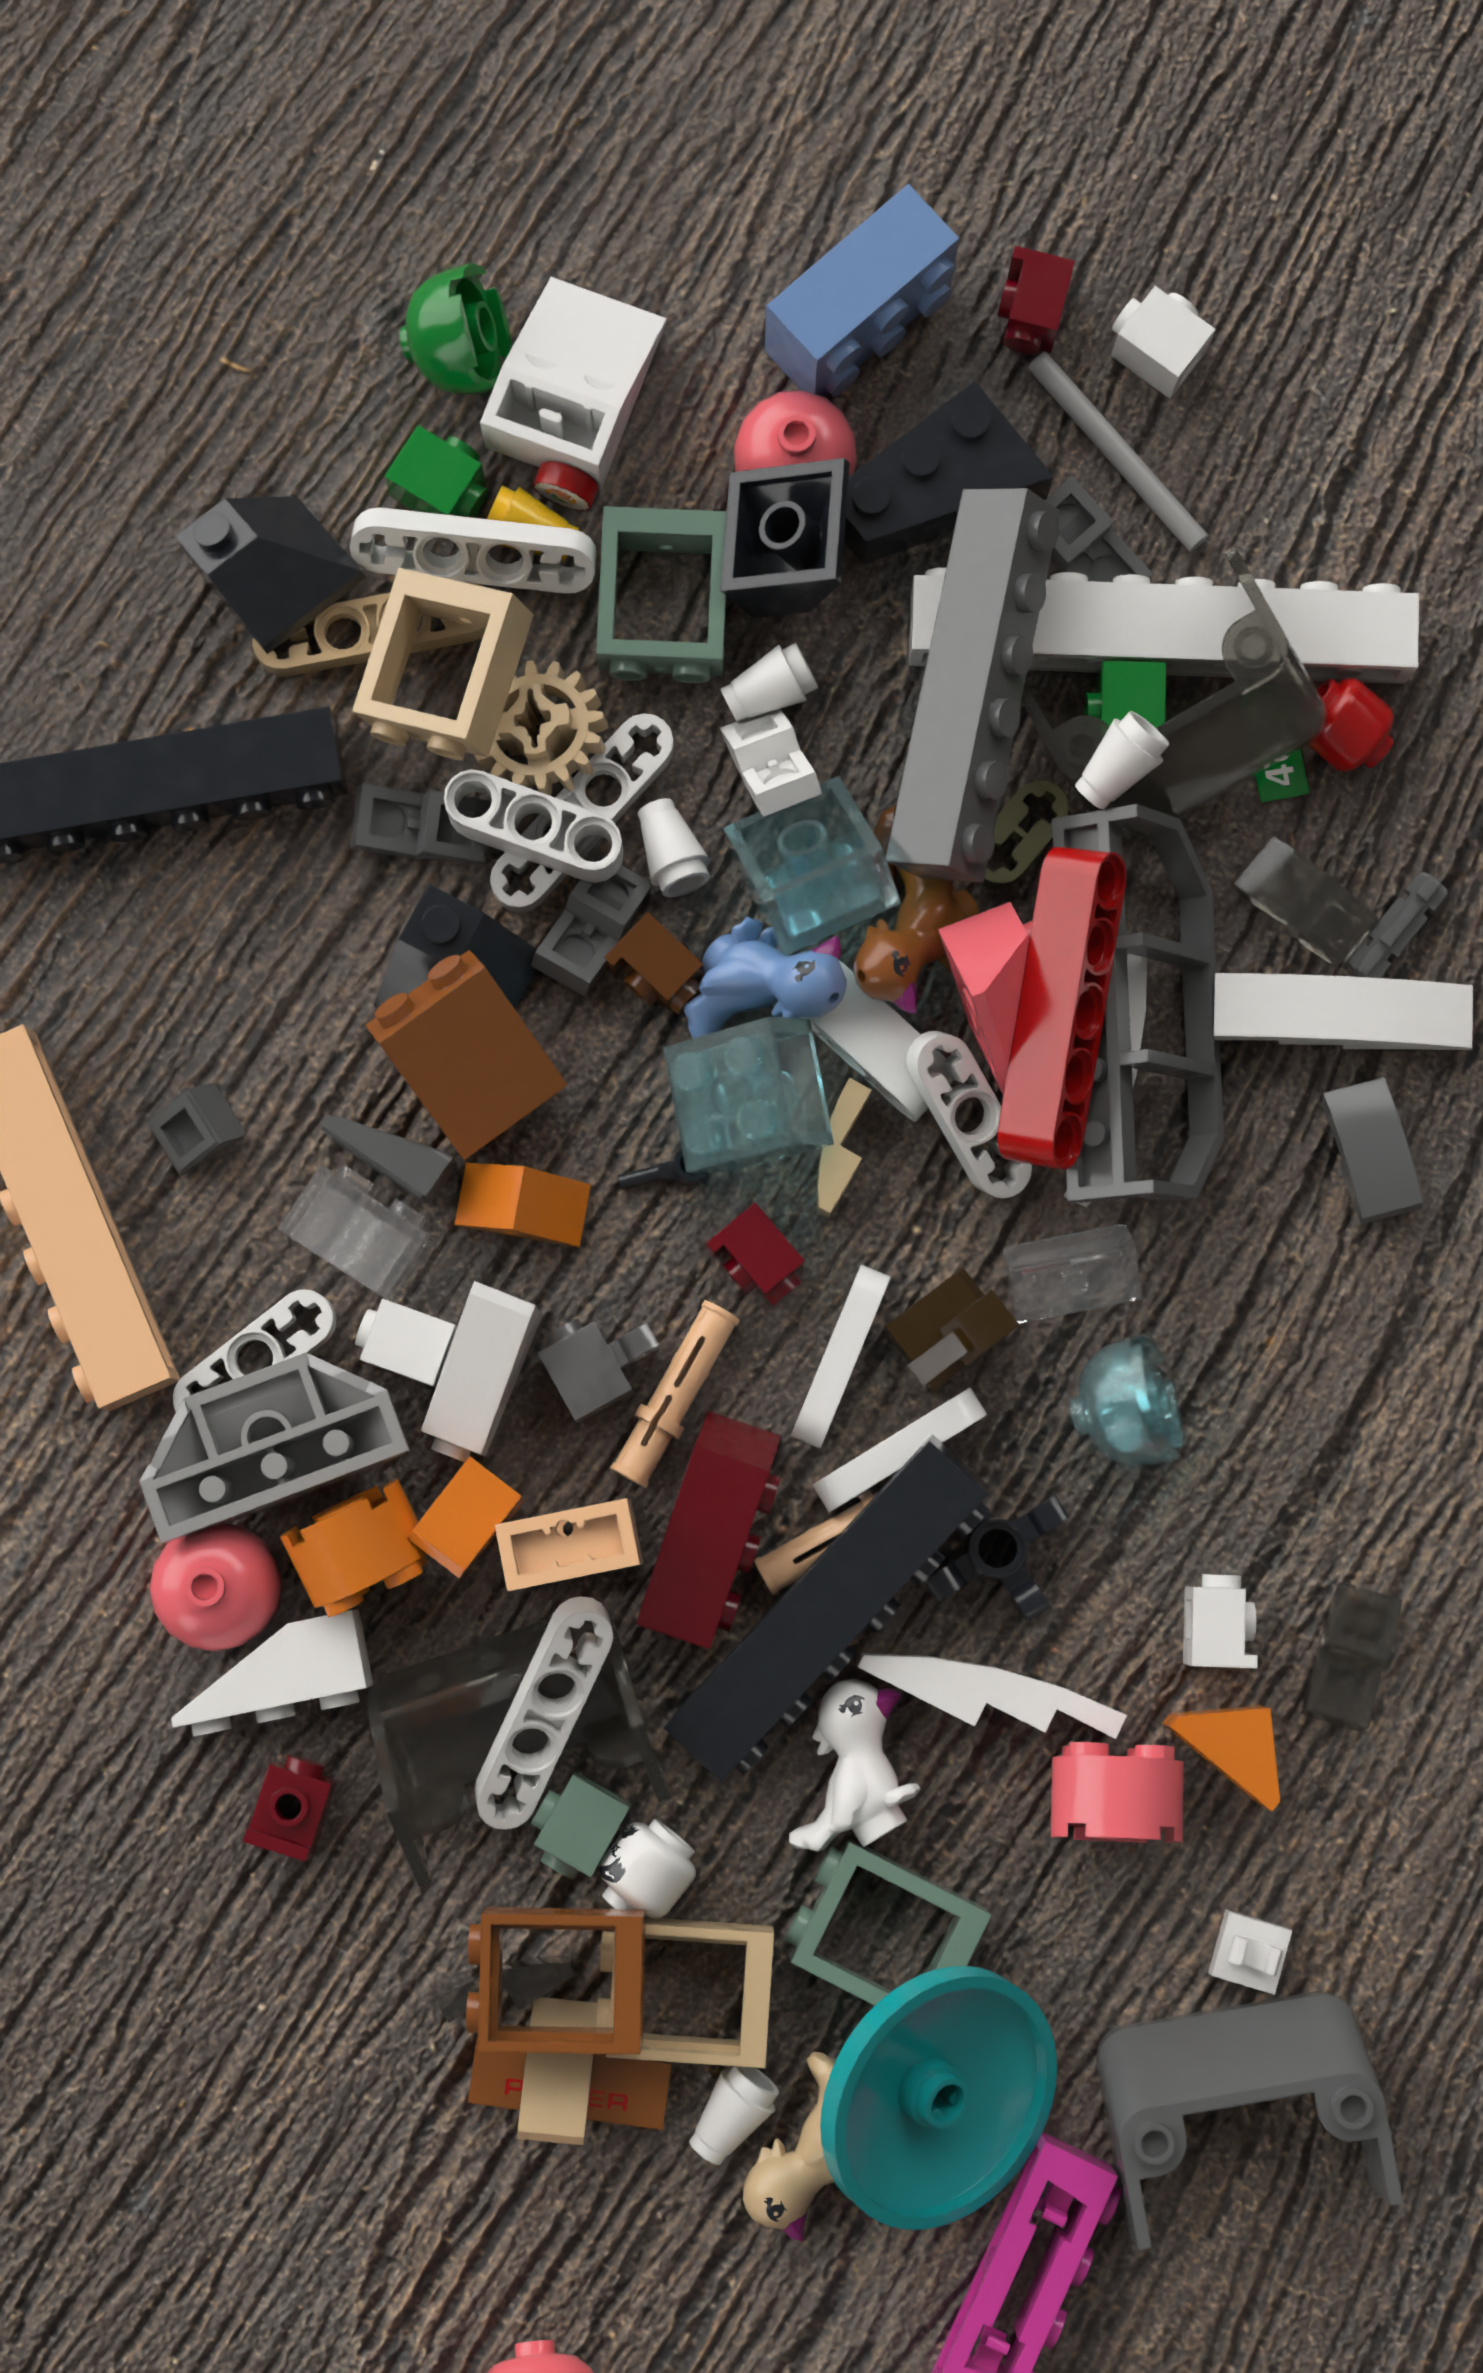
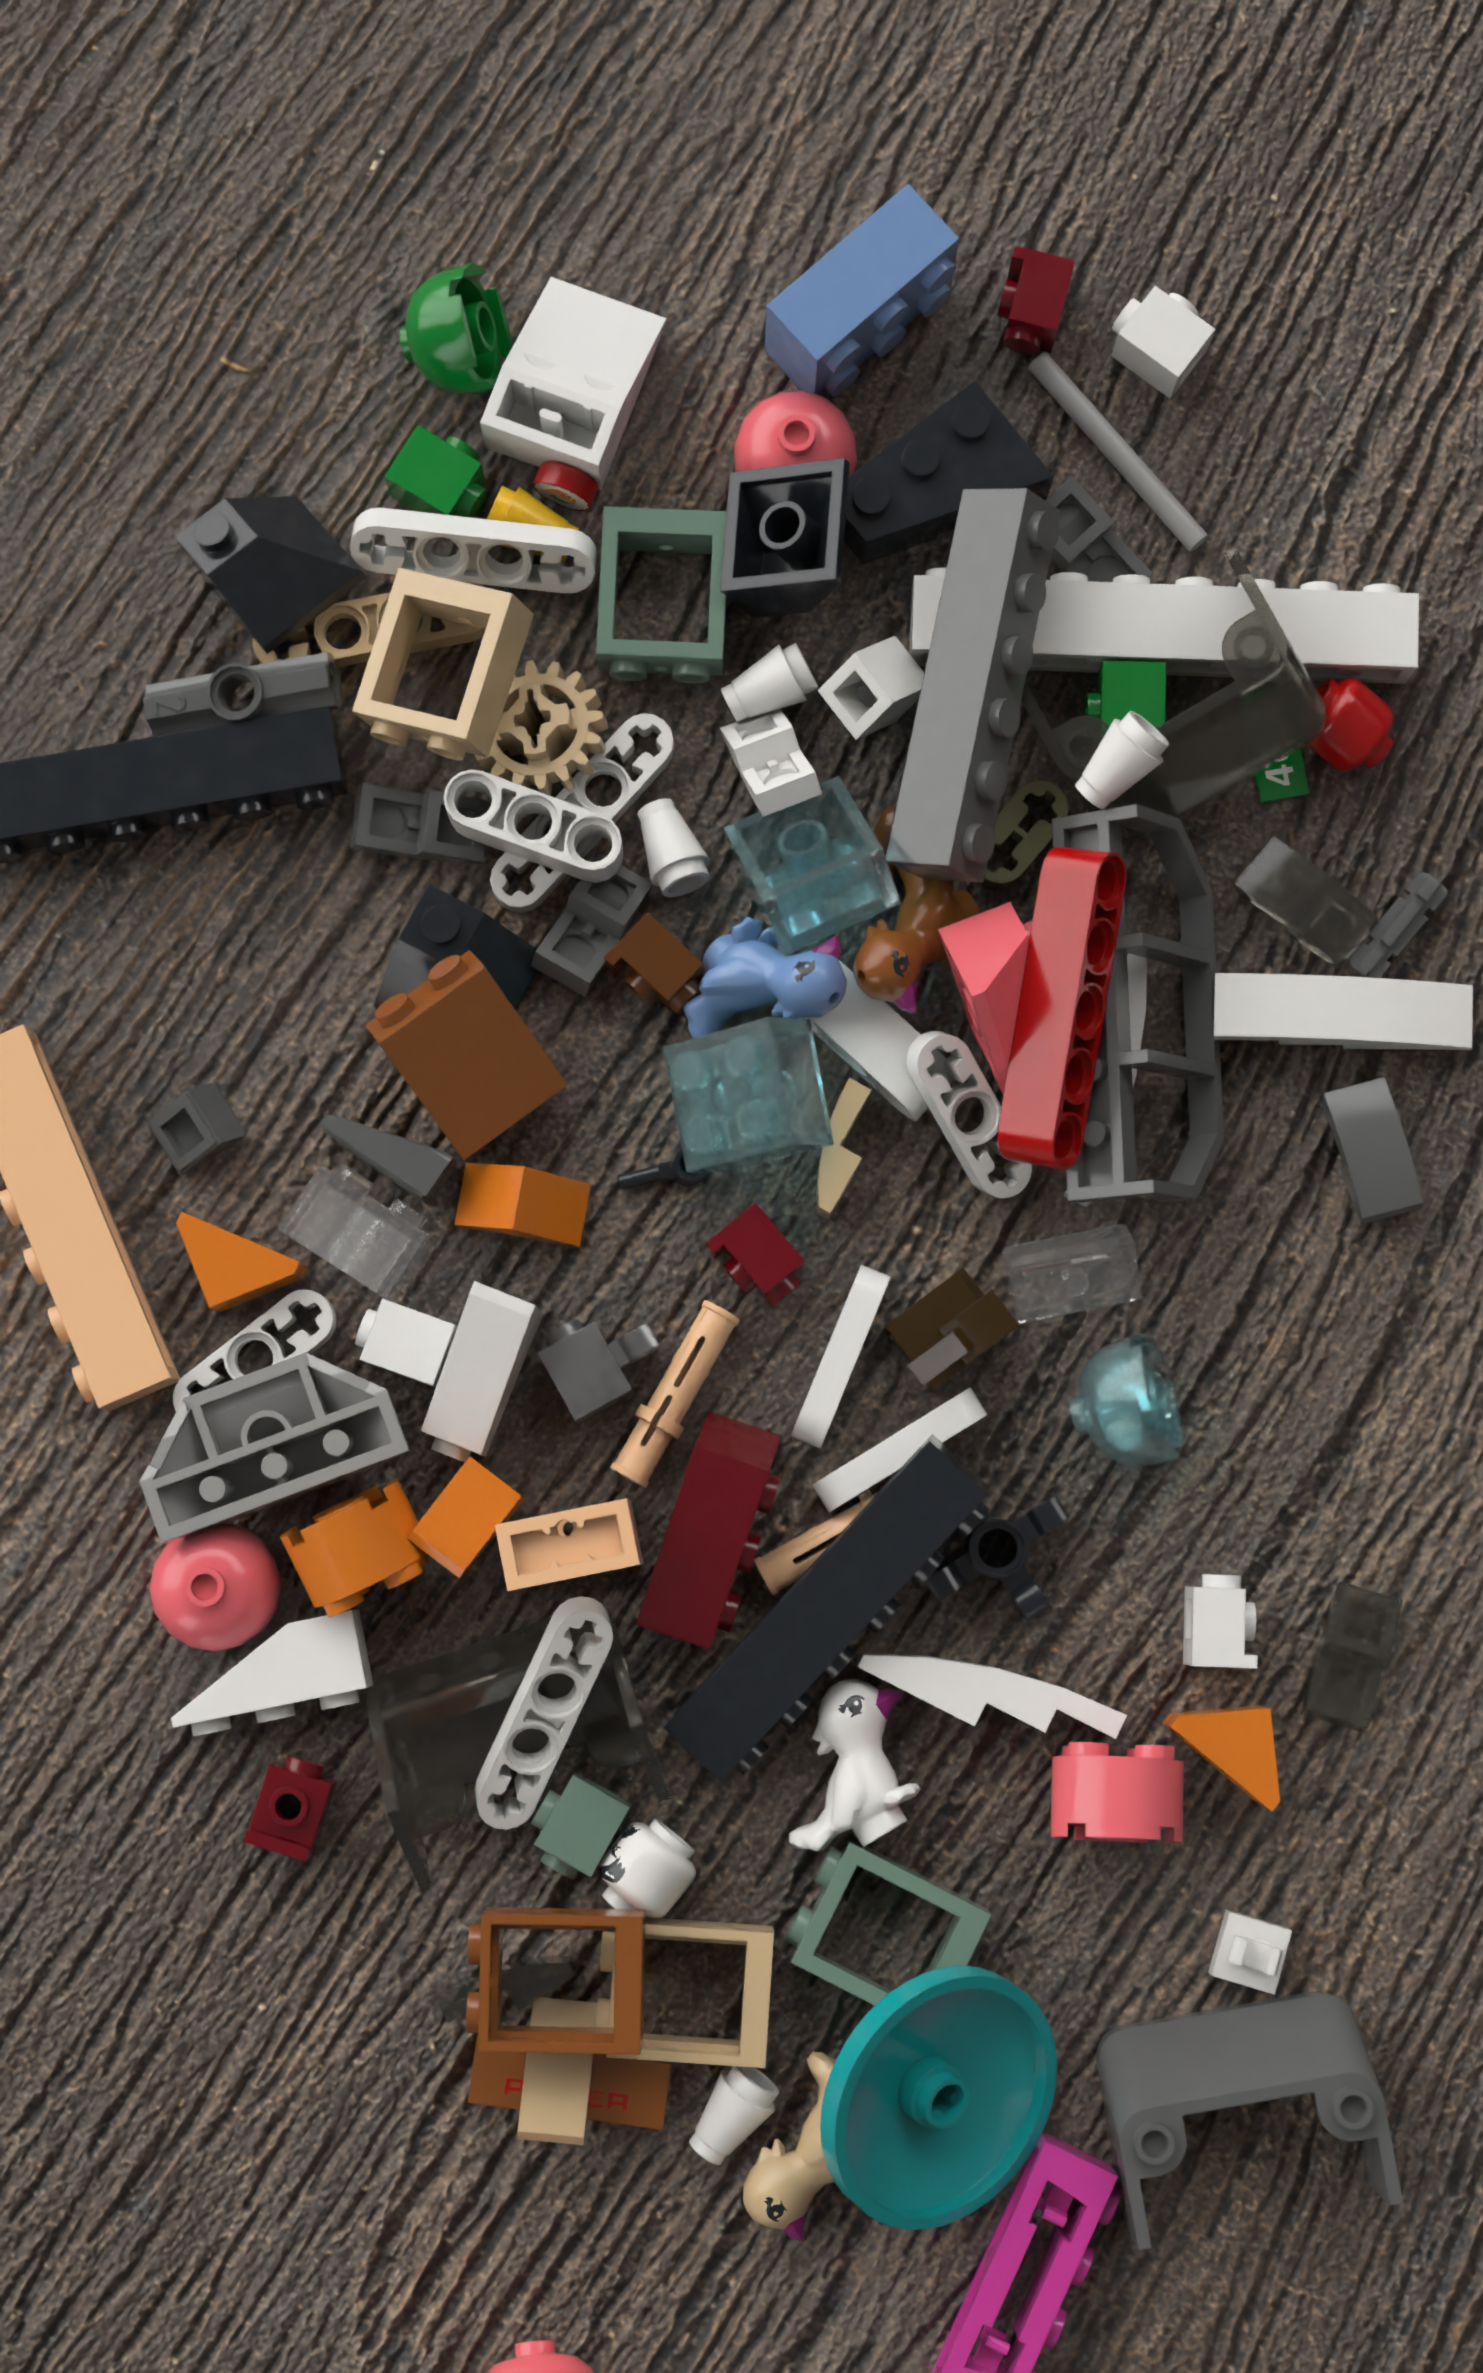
(232, 1267): none -> orange slope
(278, 689): none -> dark grey piece
(874, 687): none -> white brick

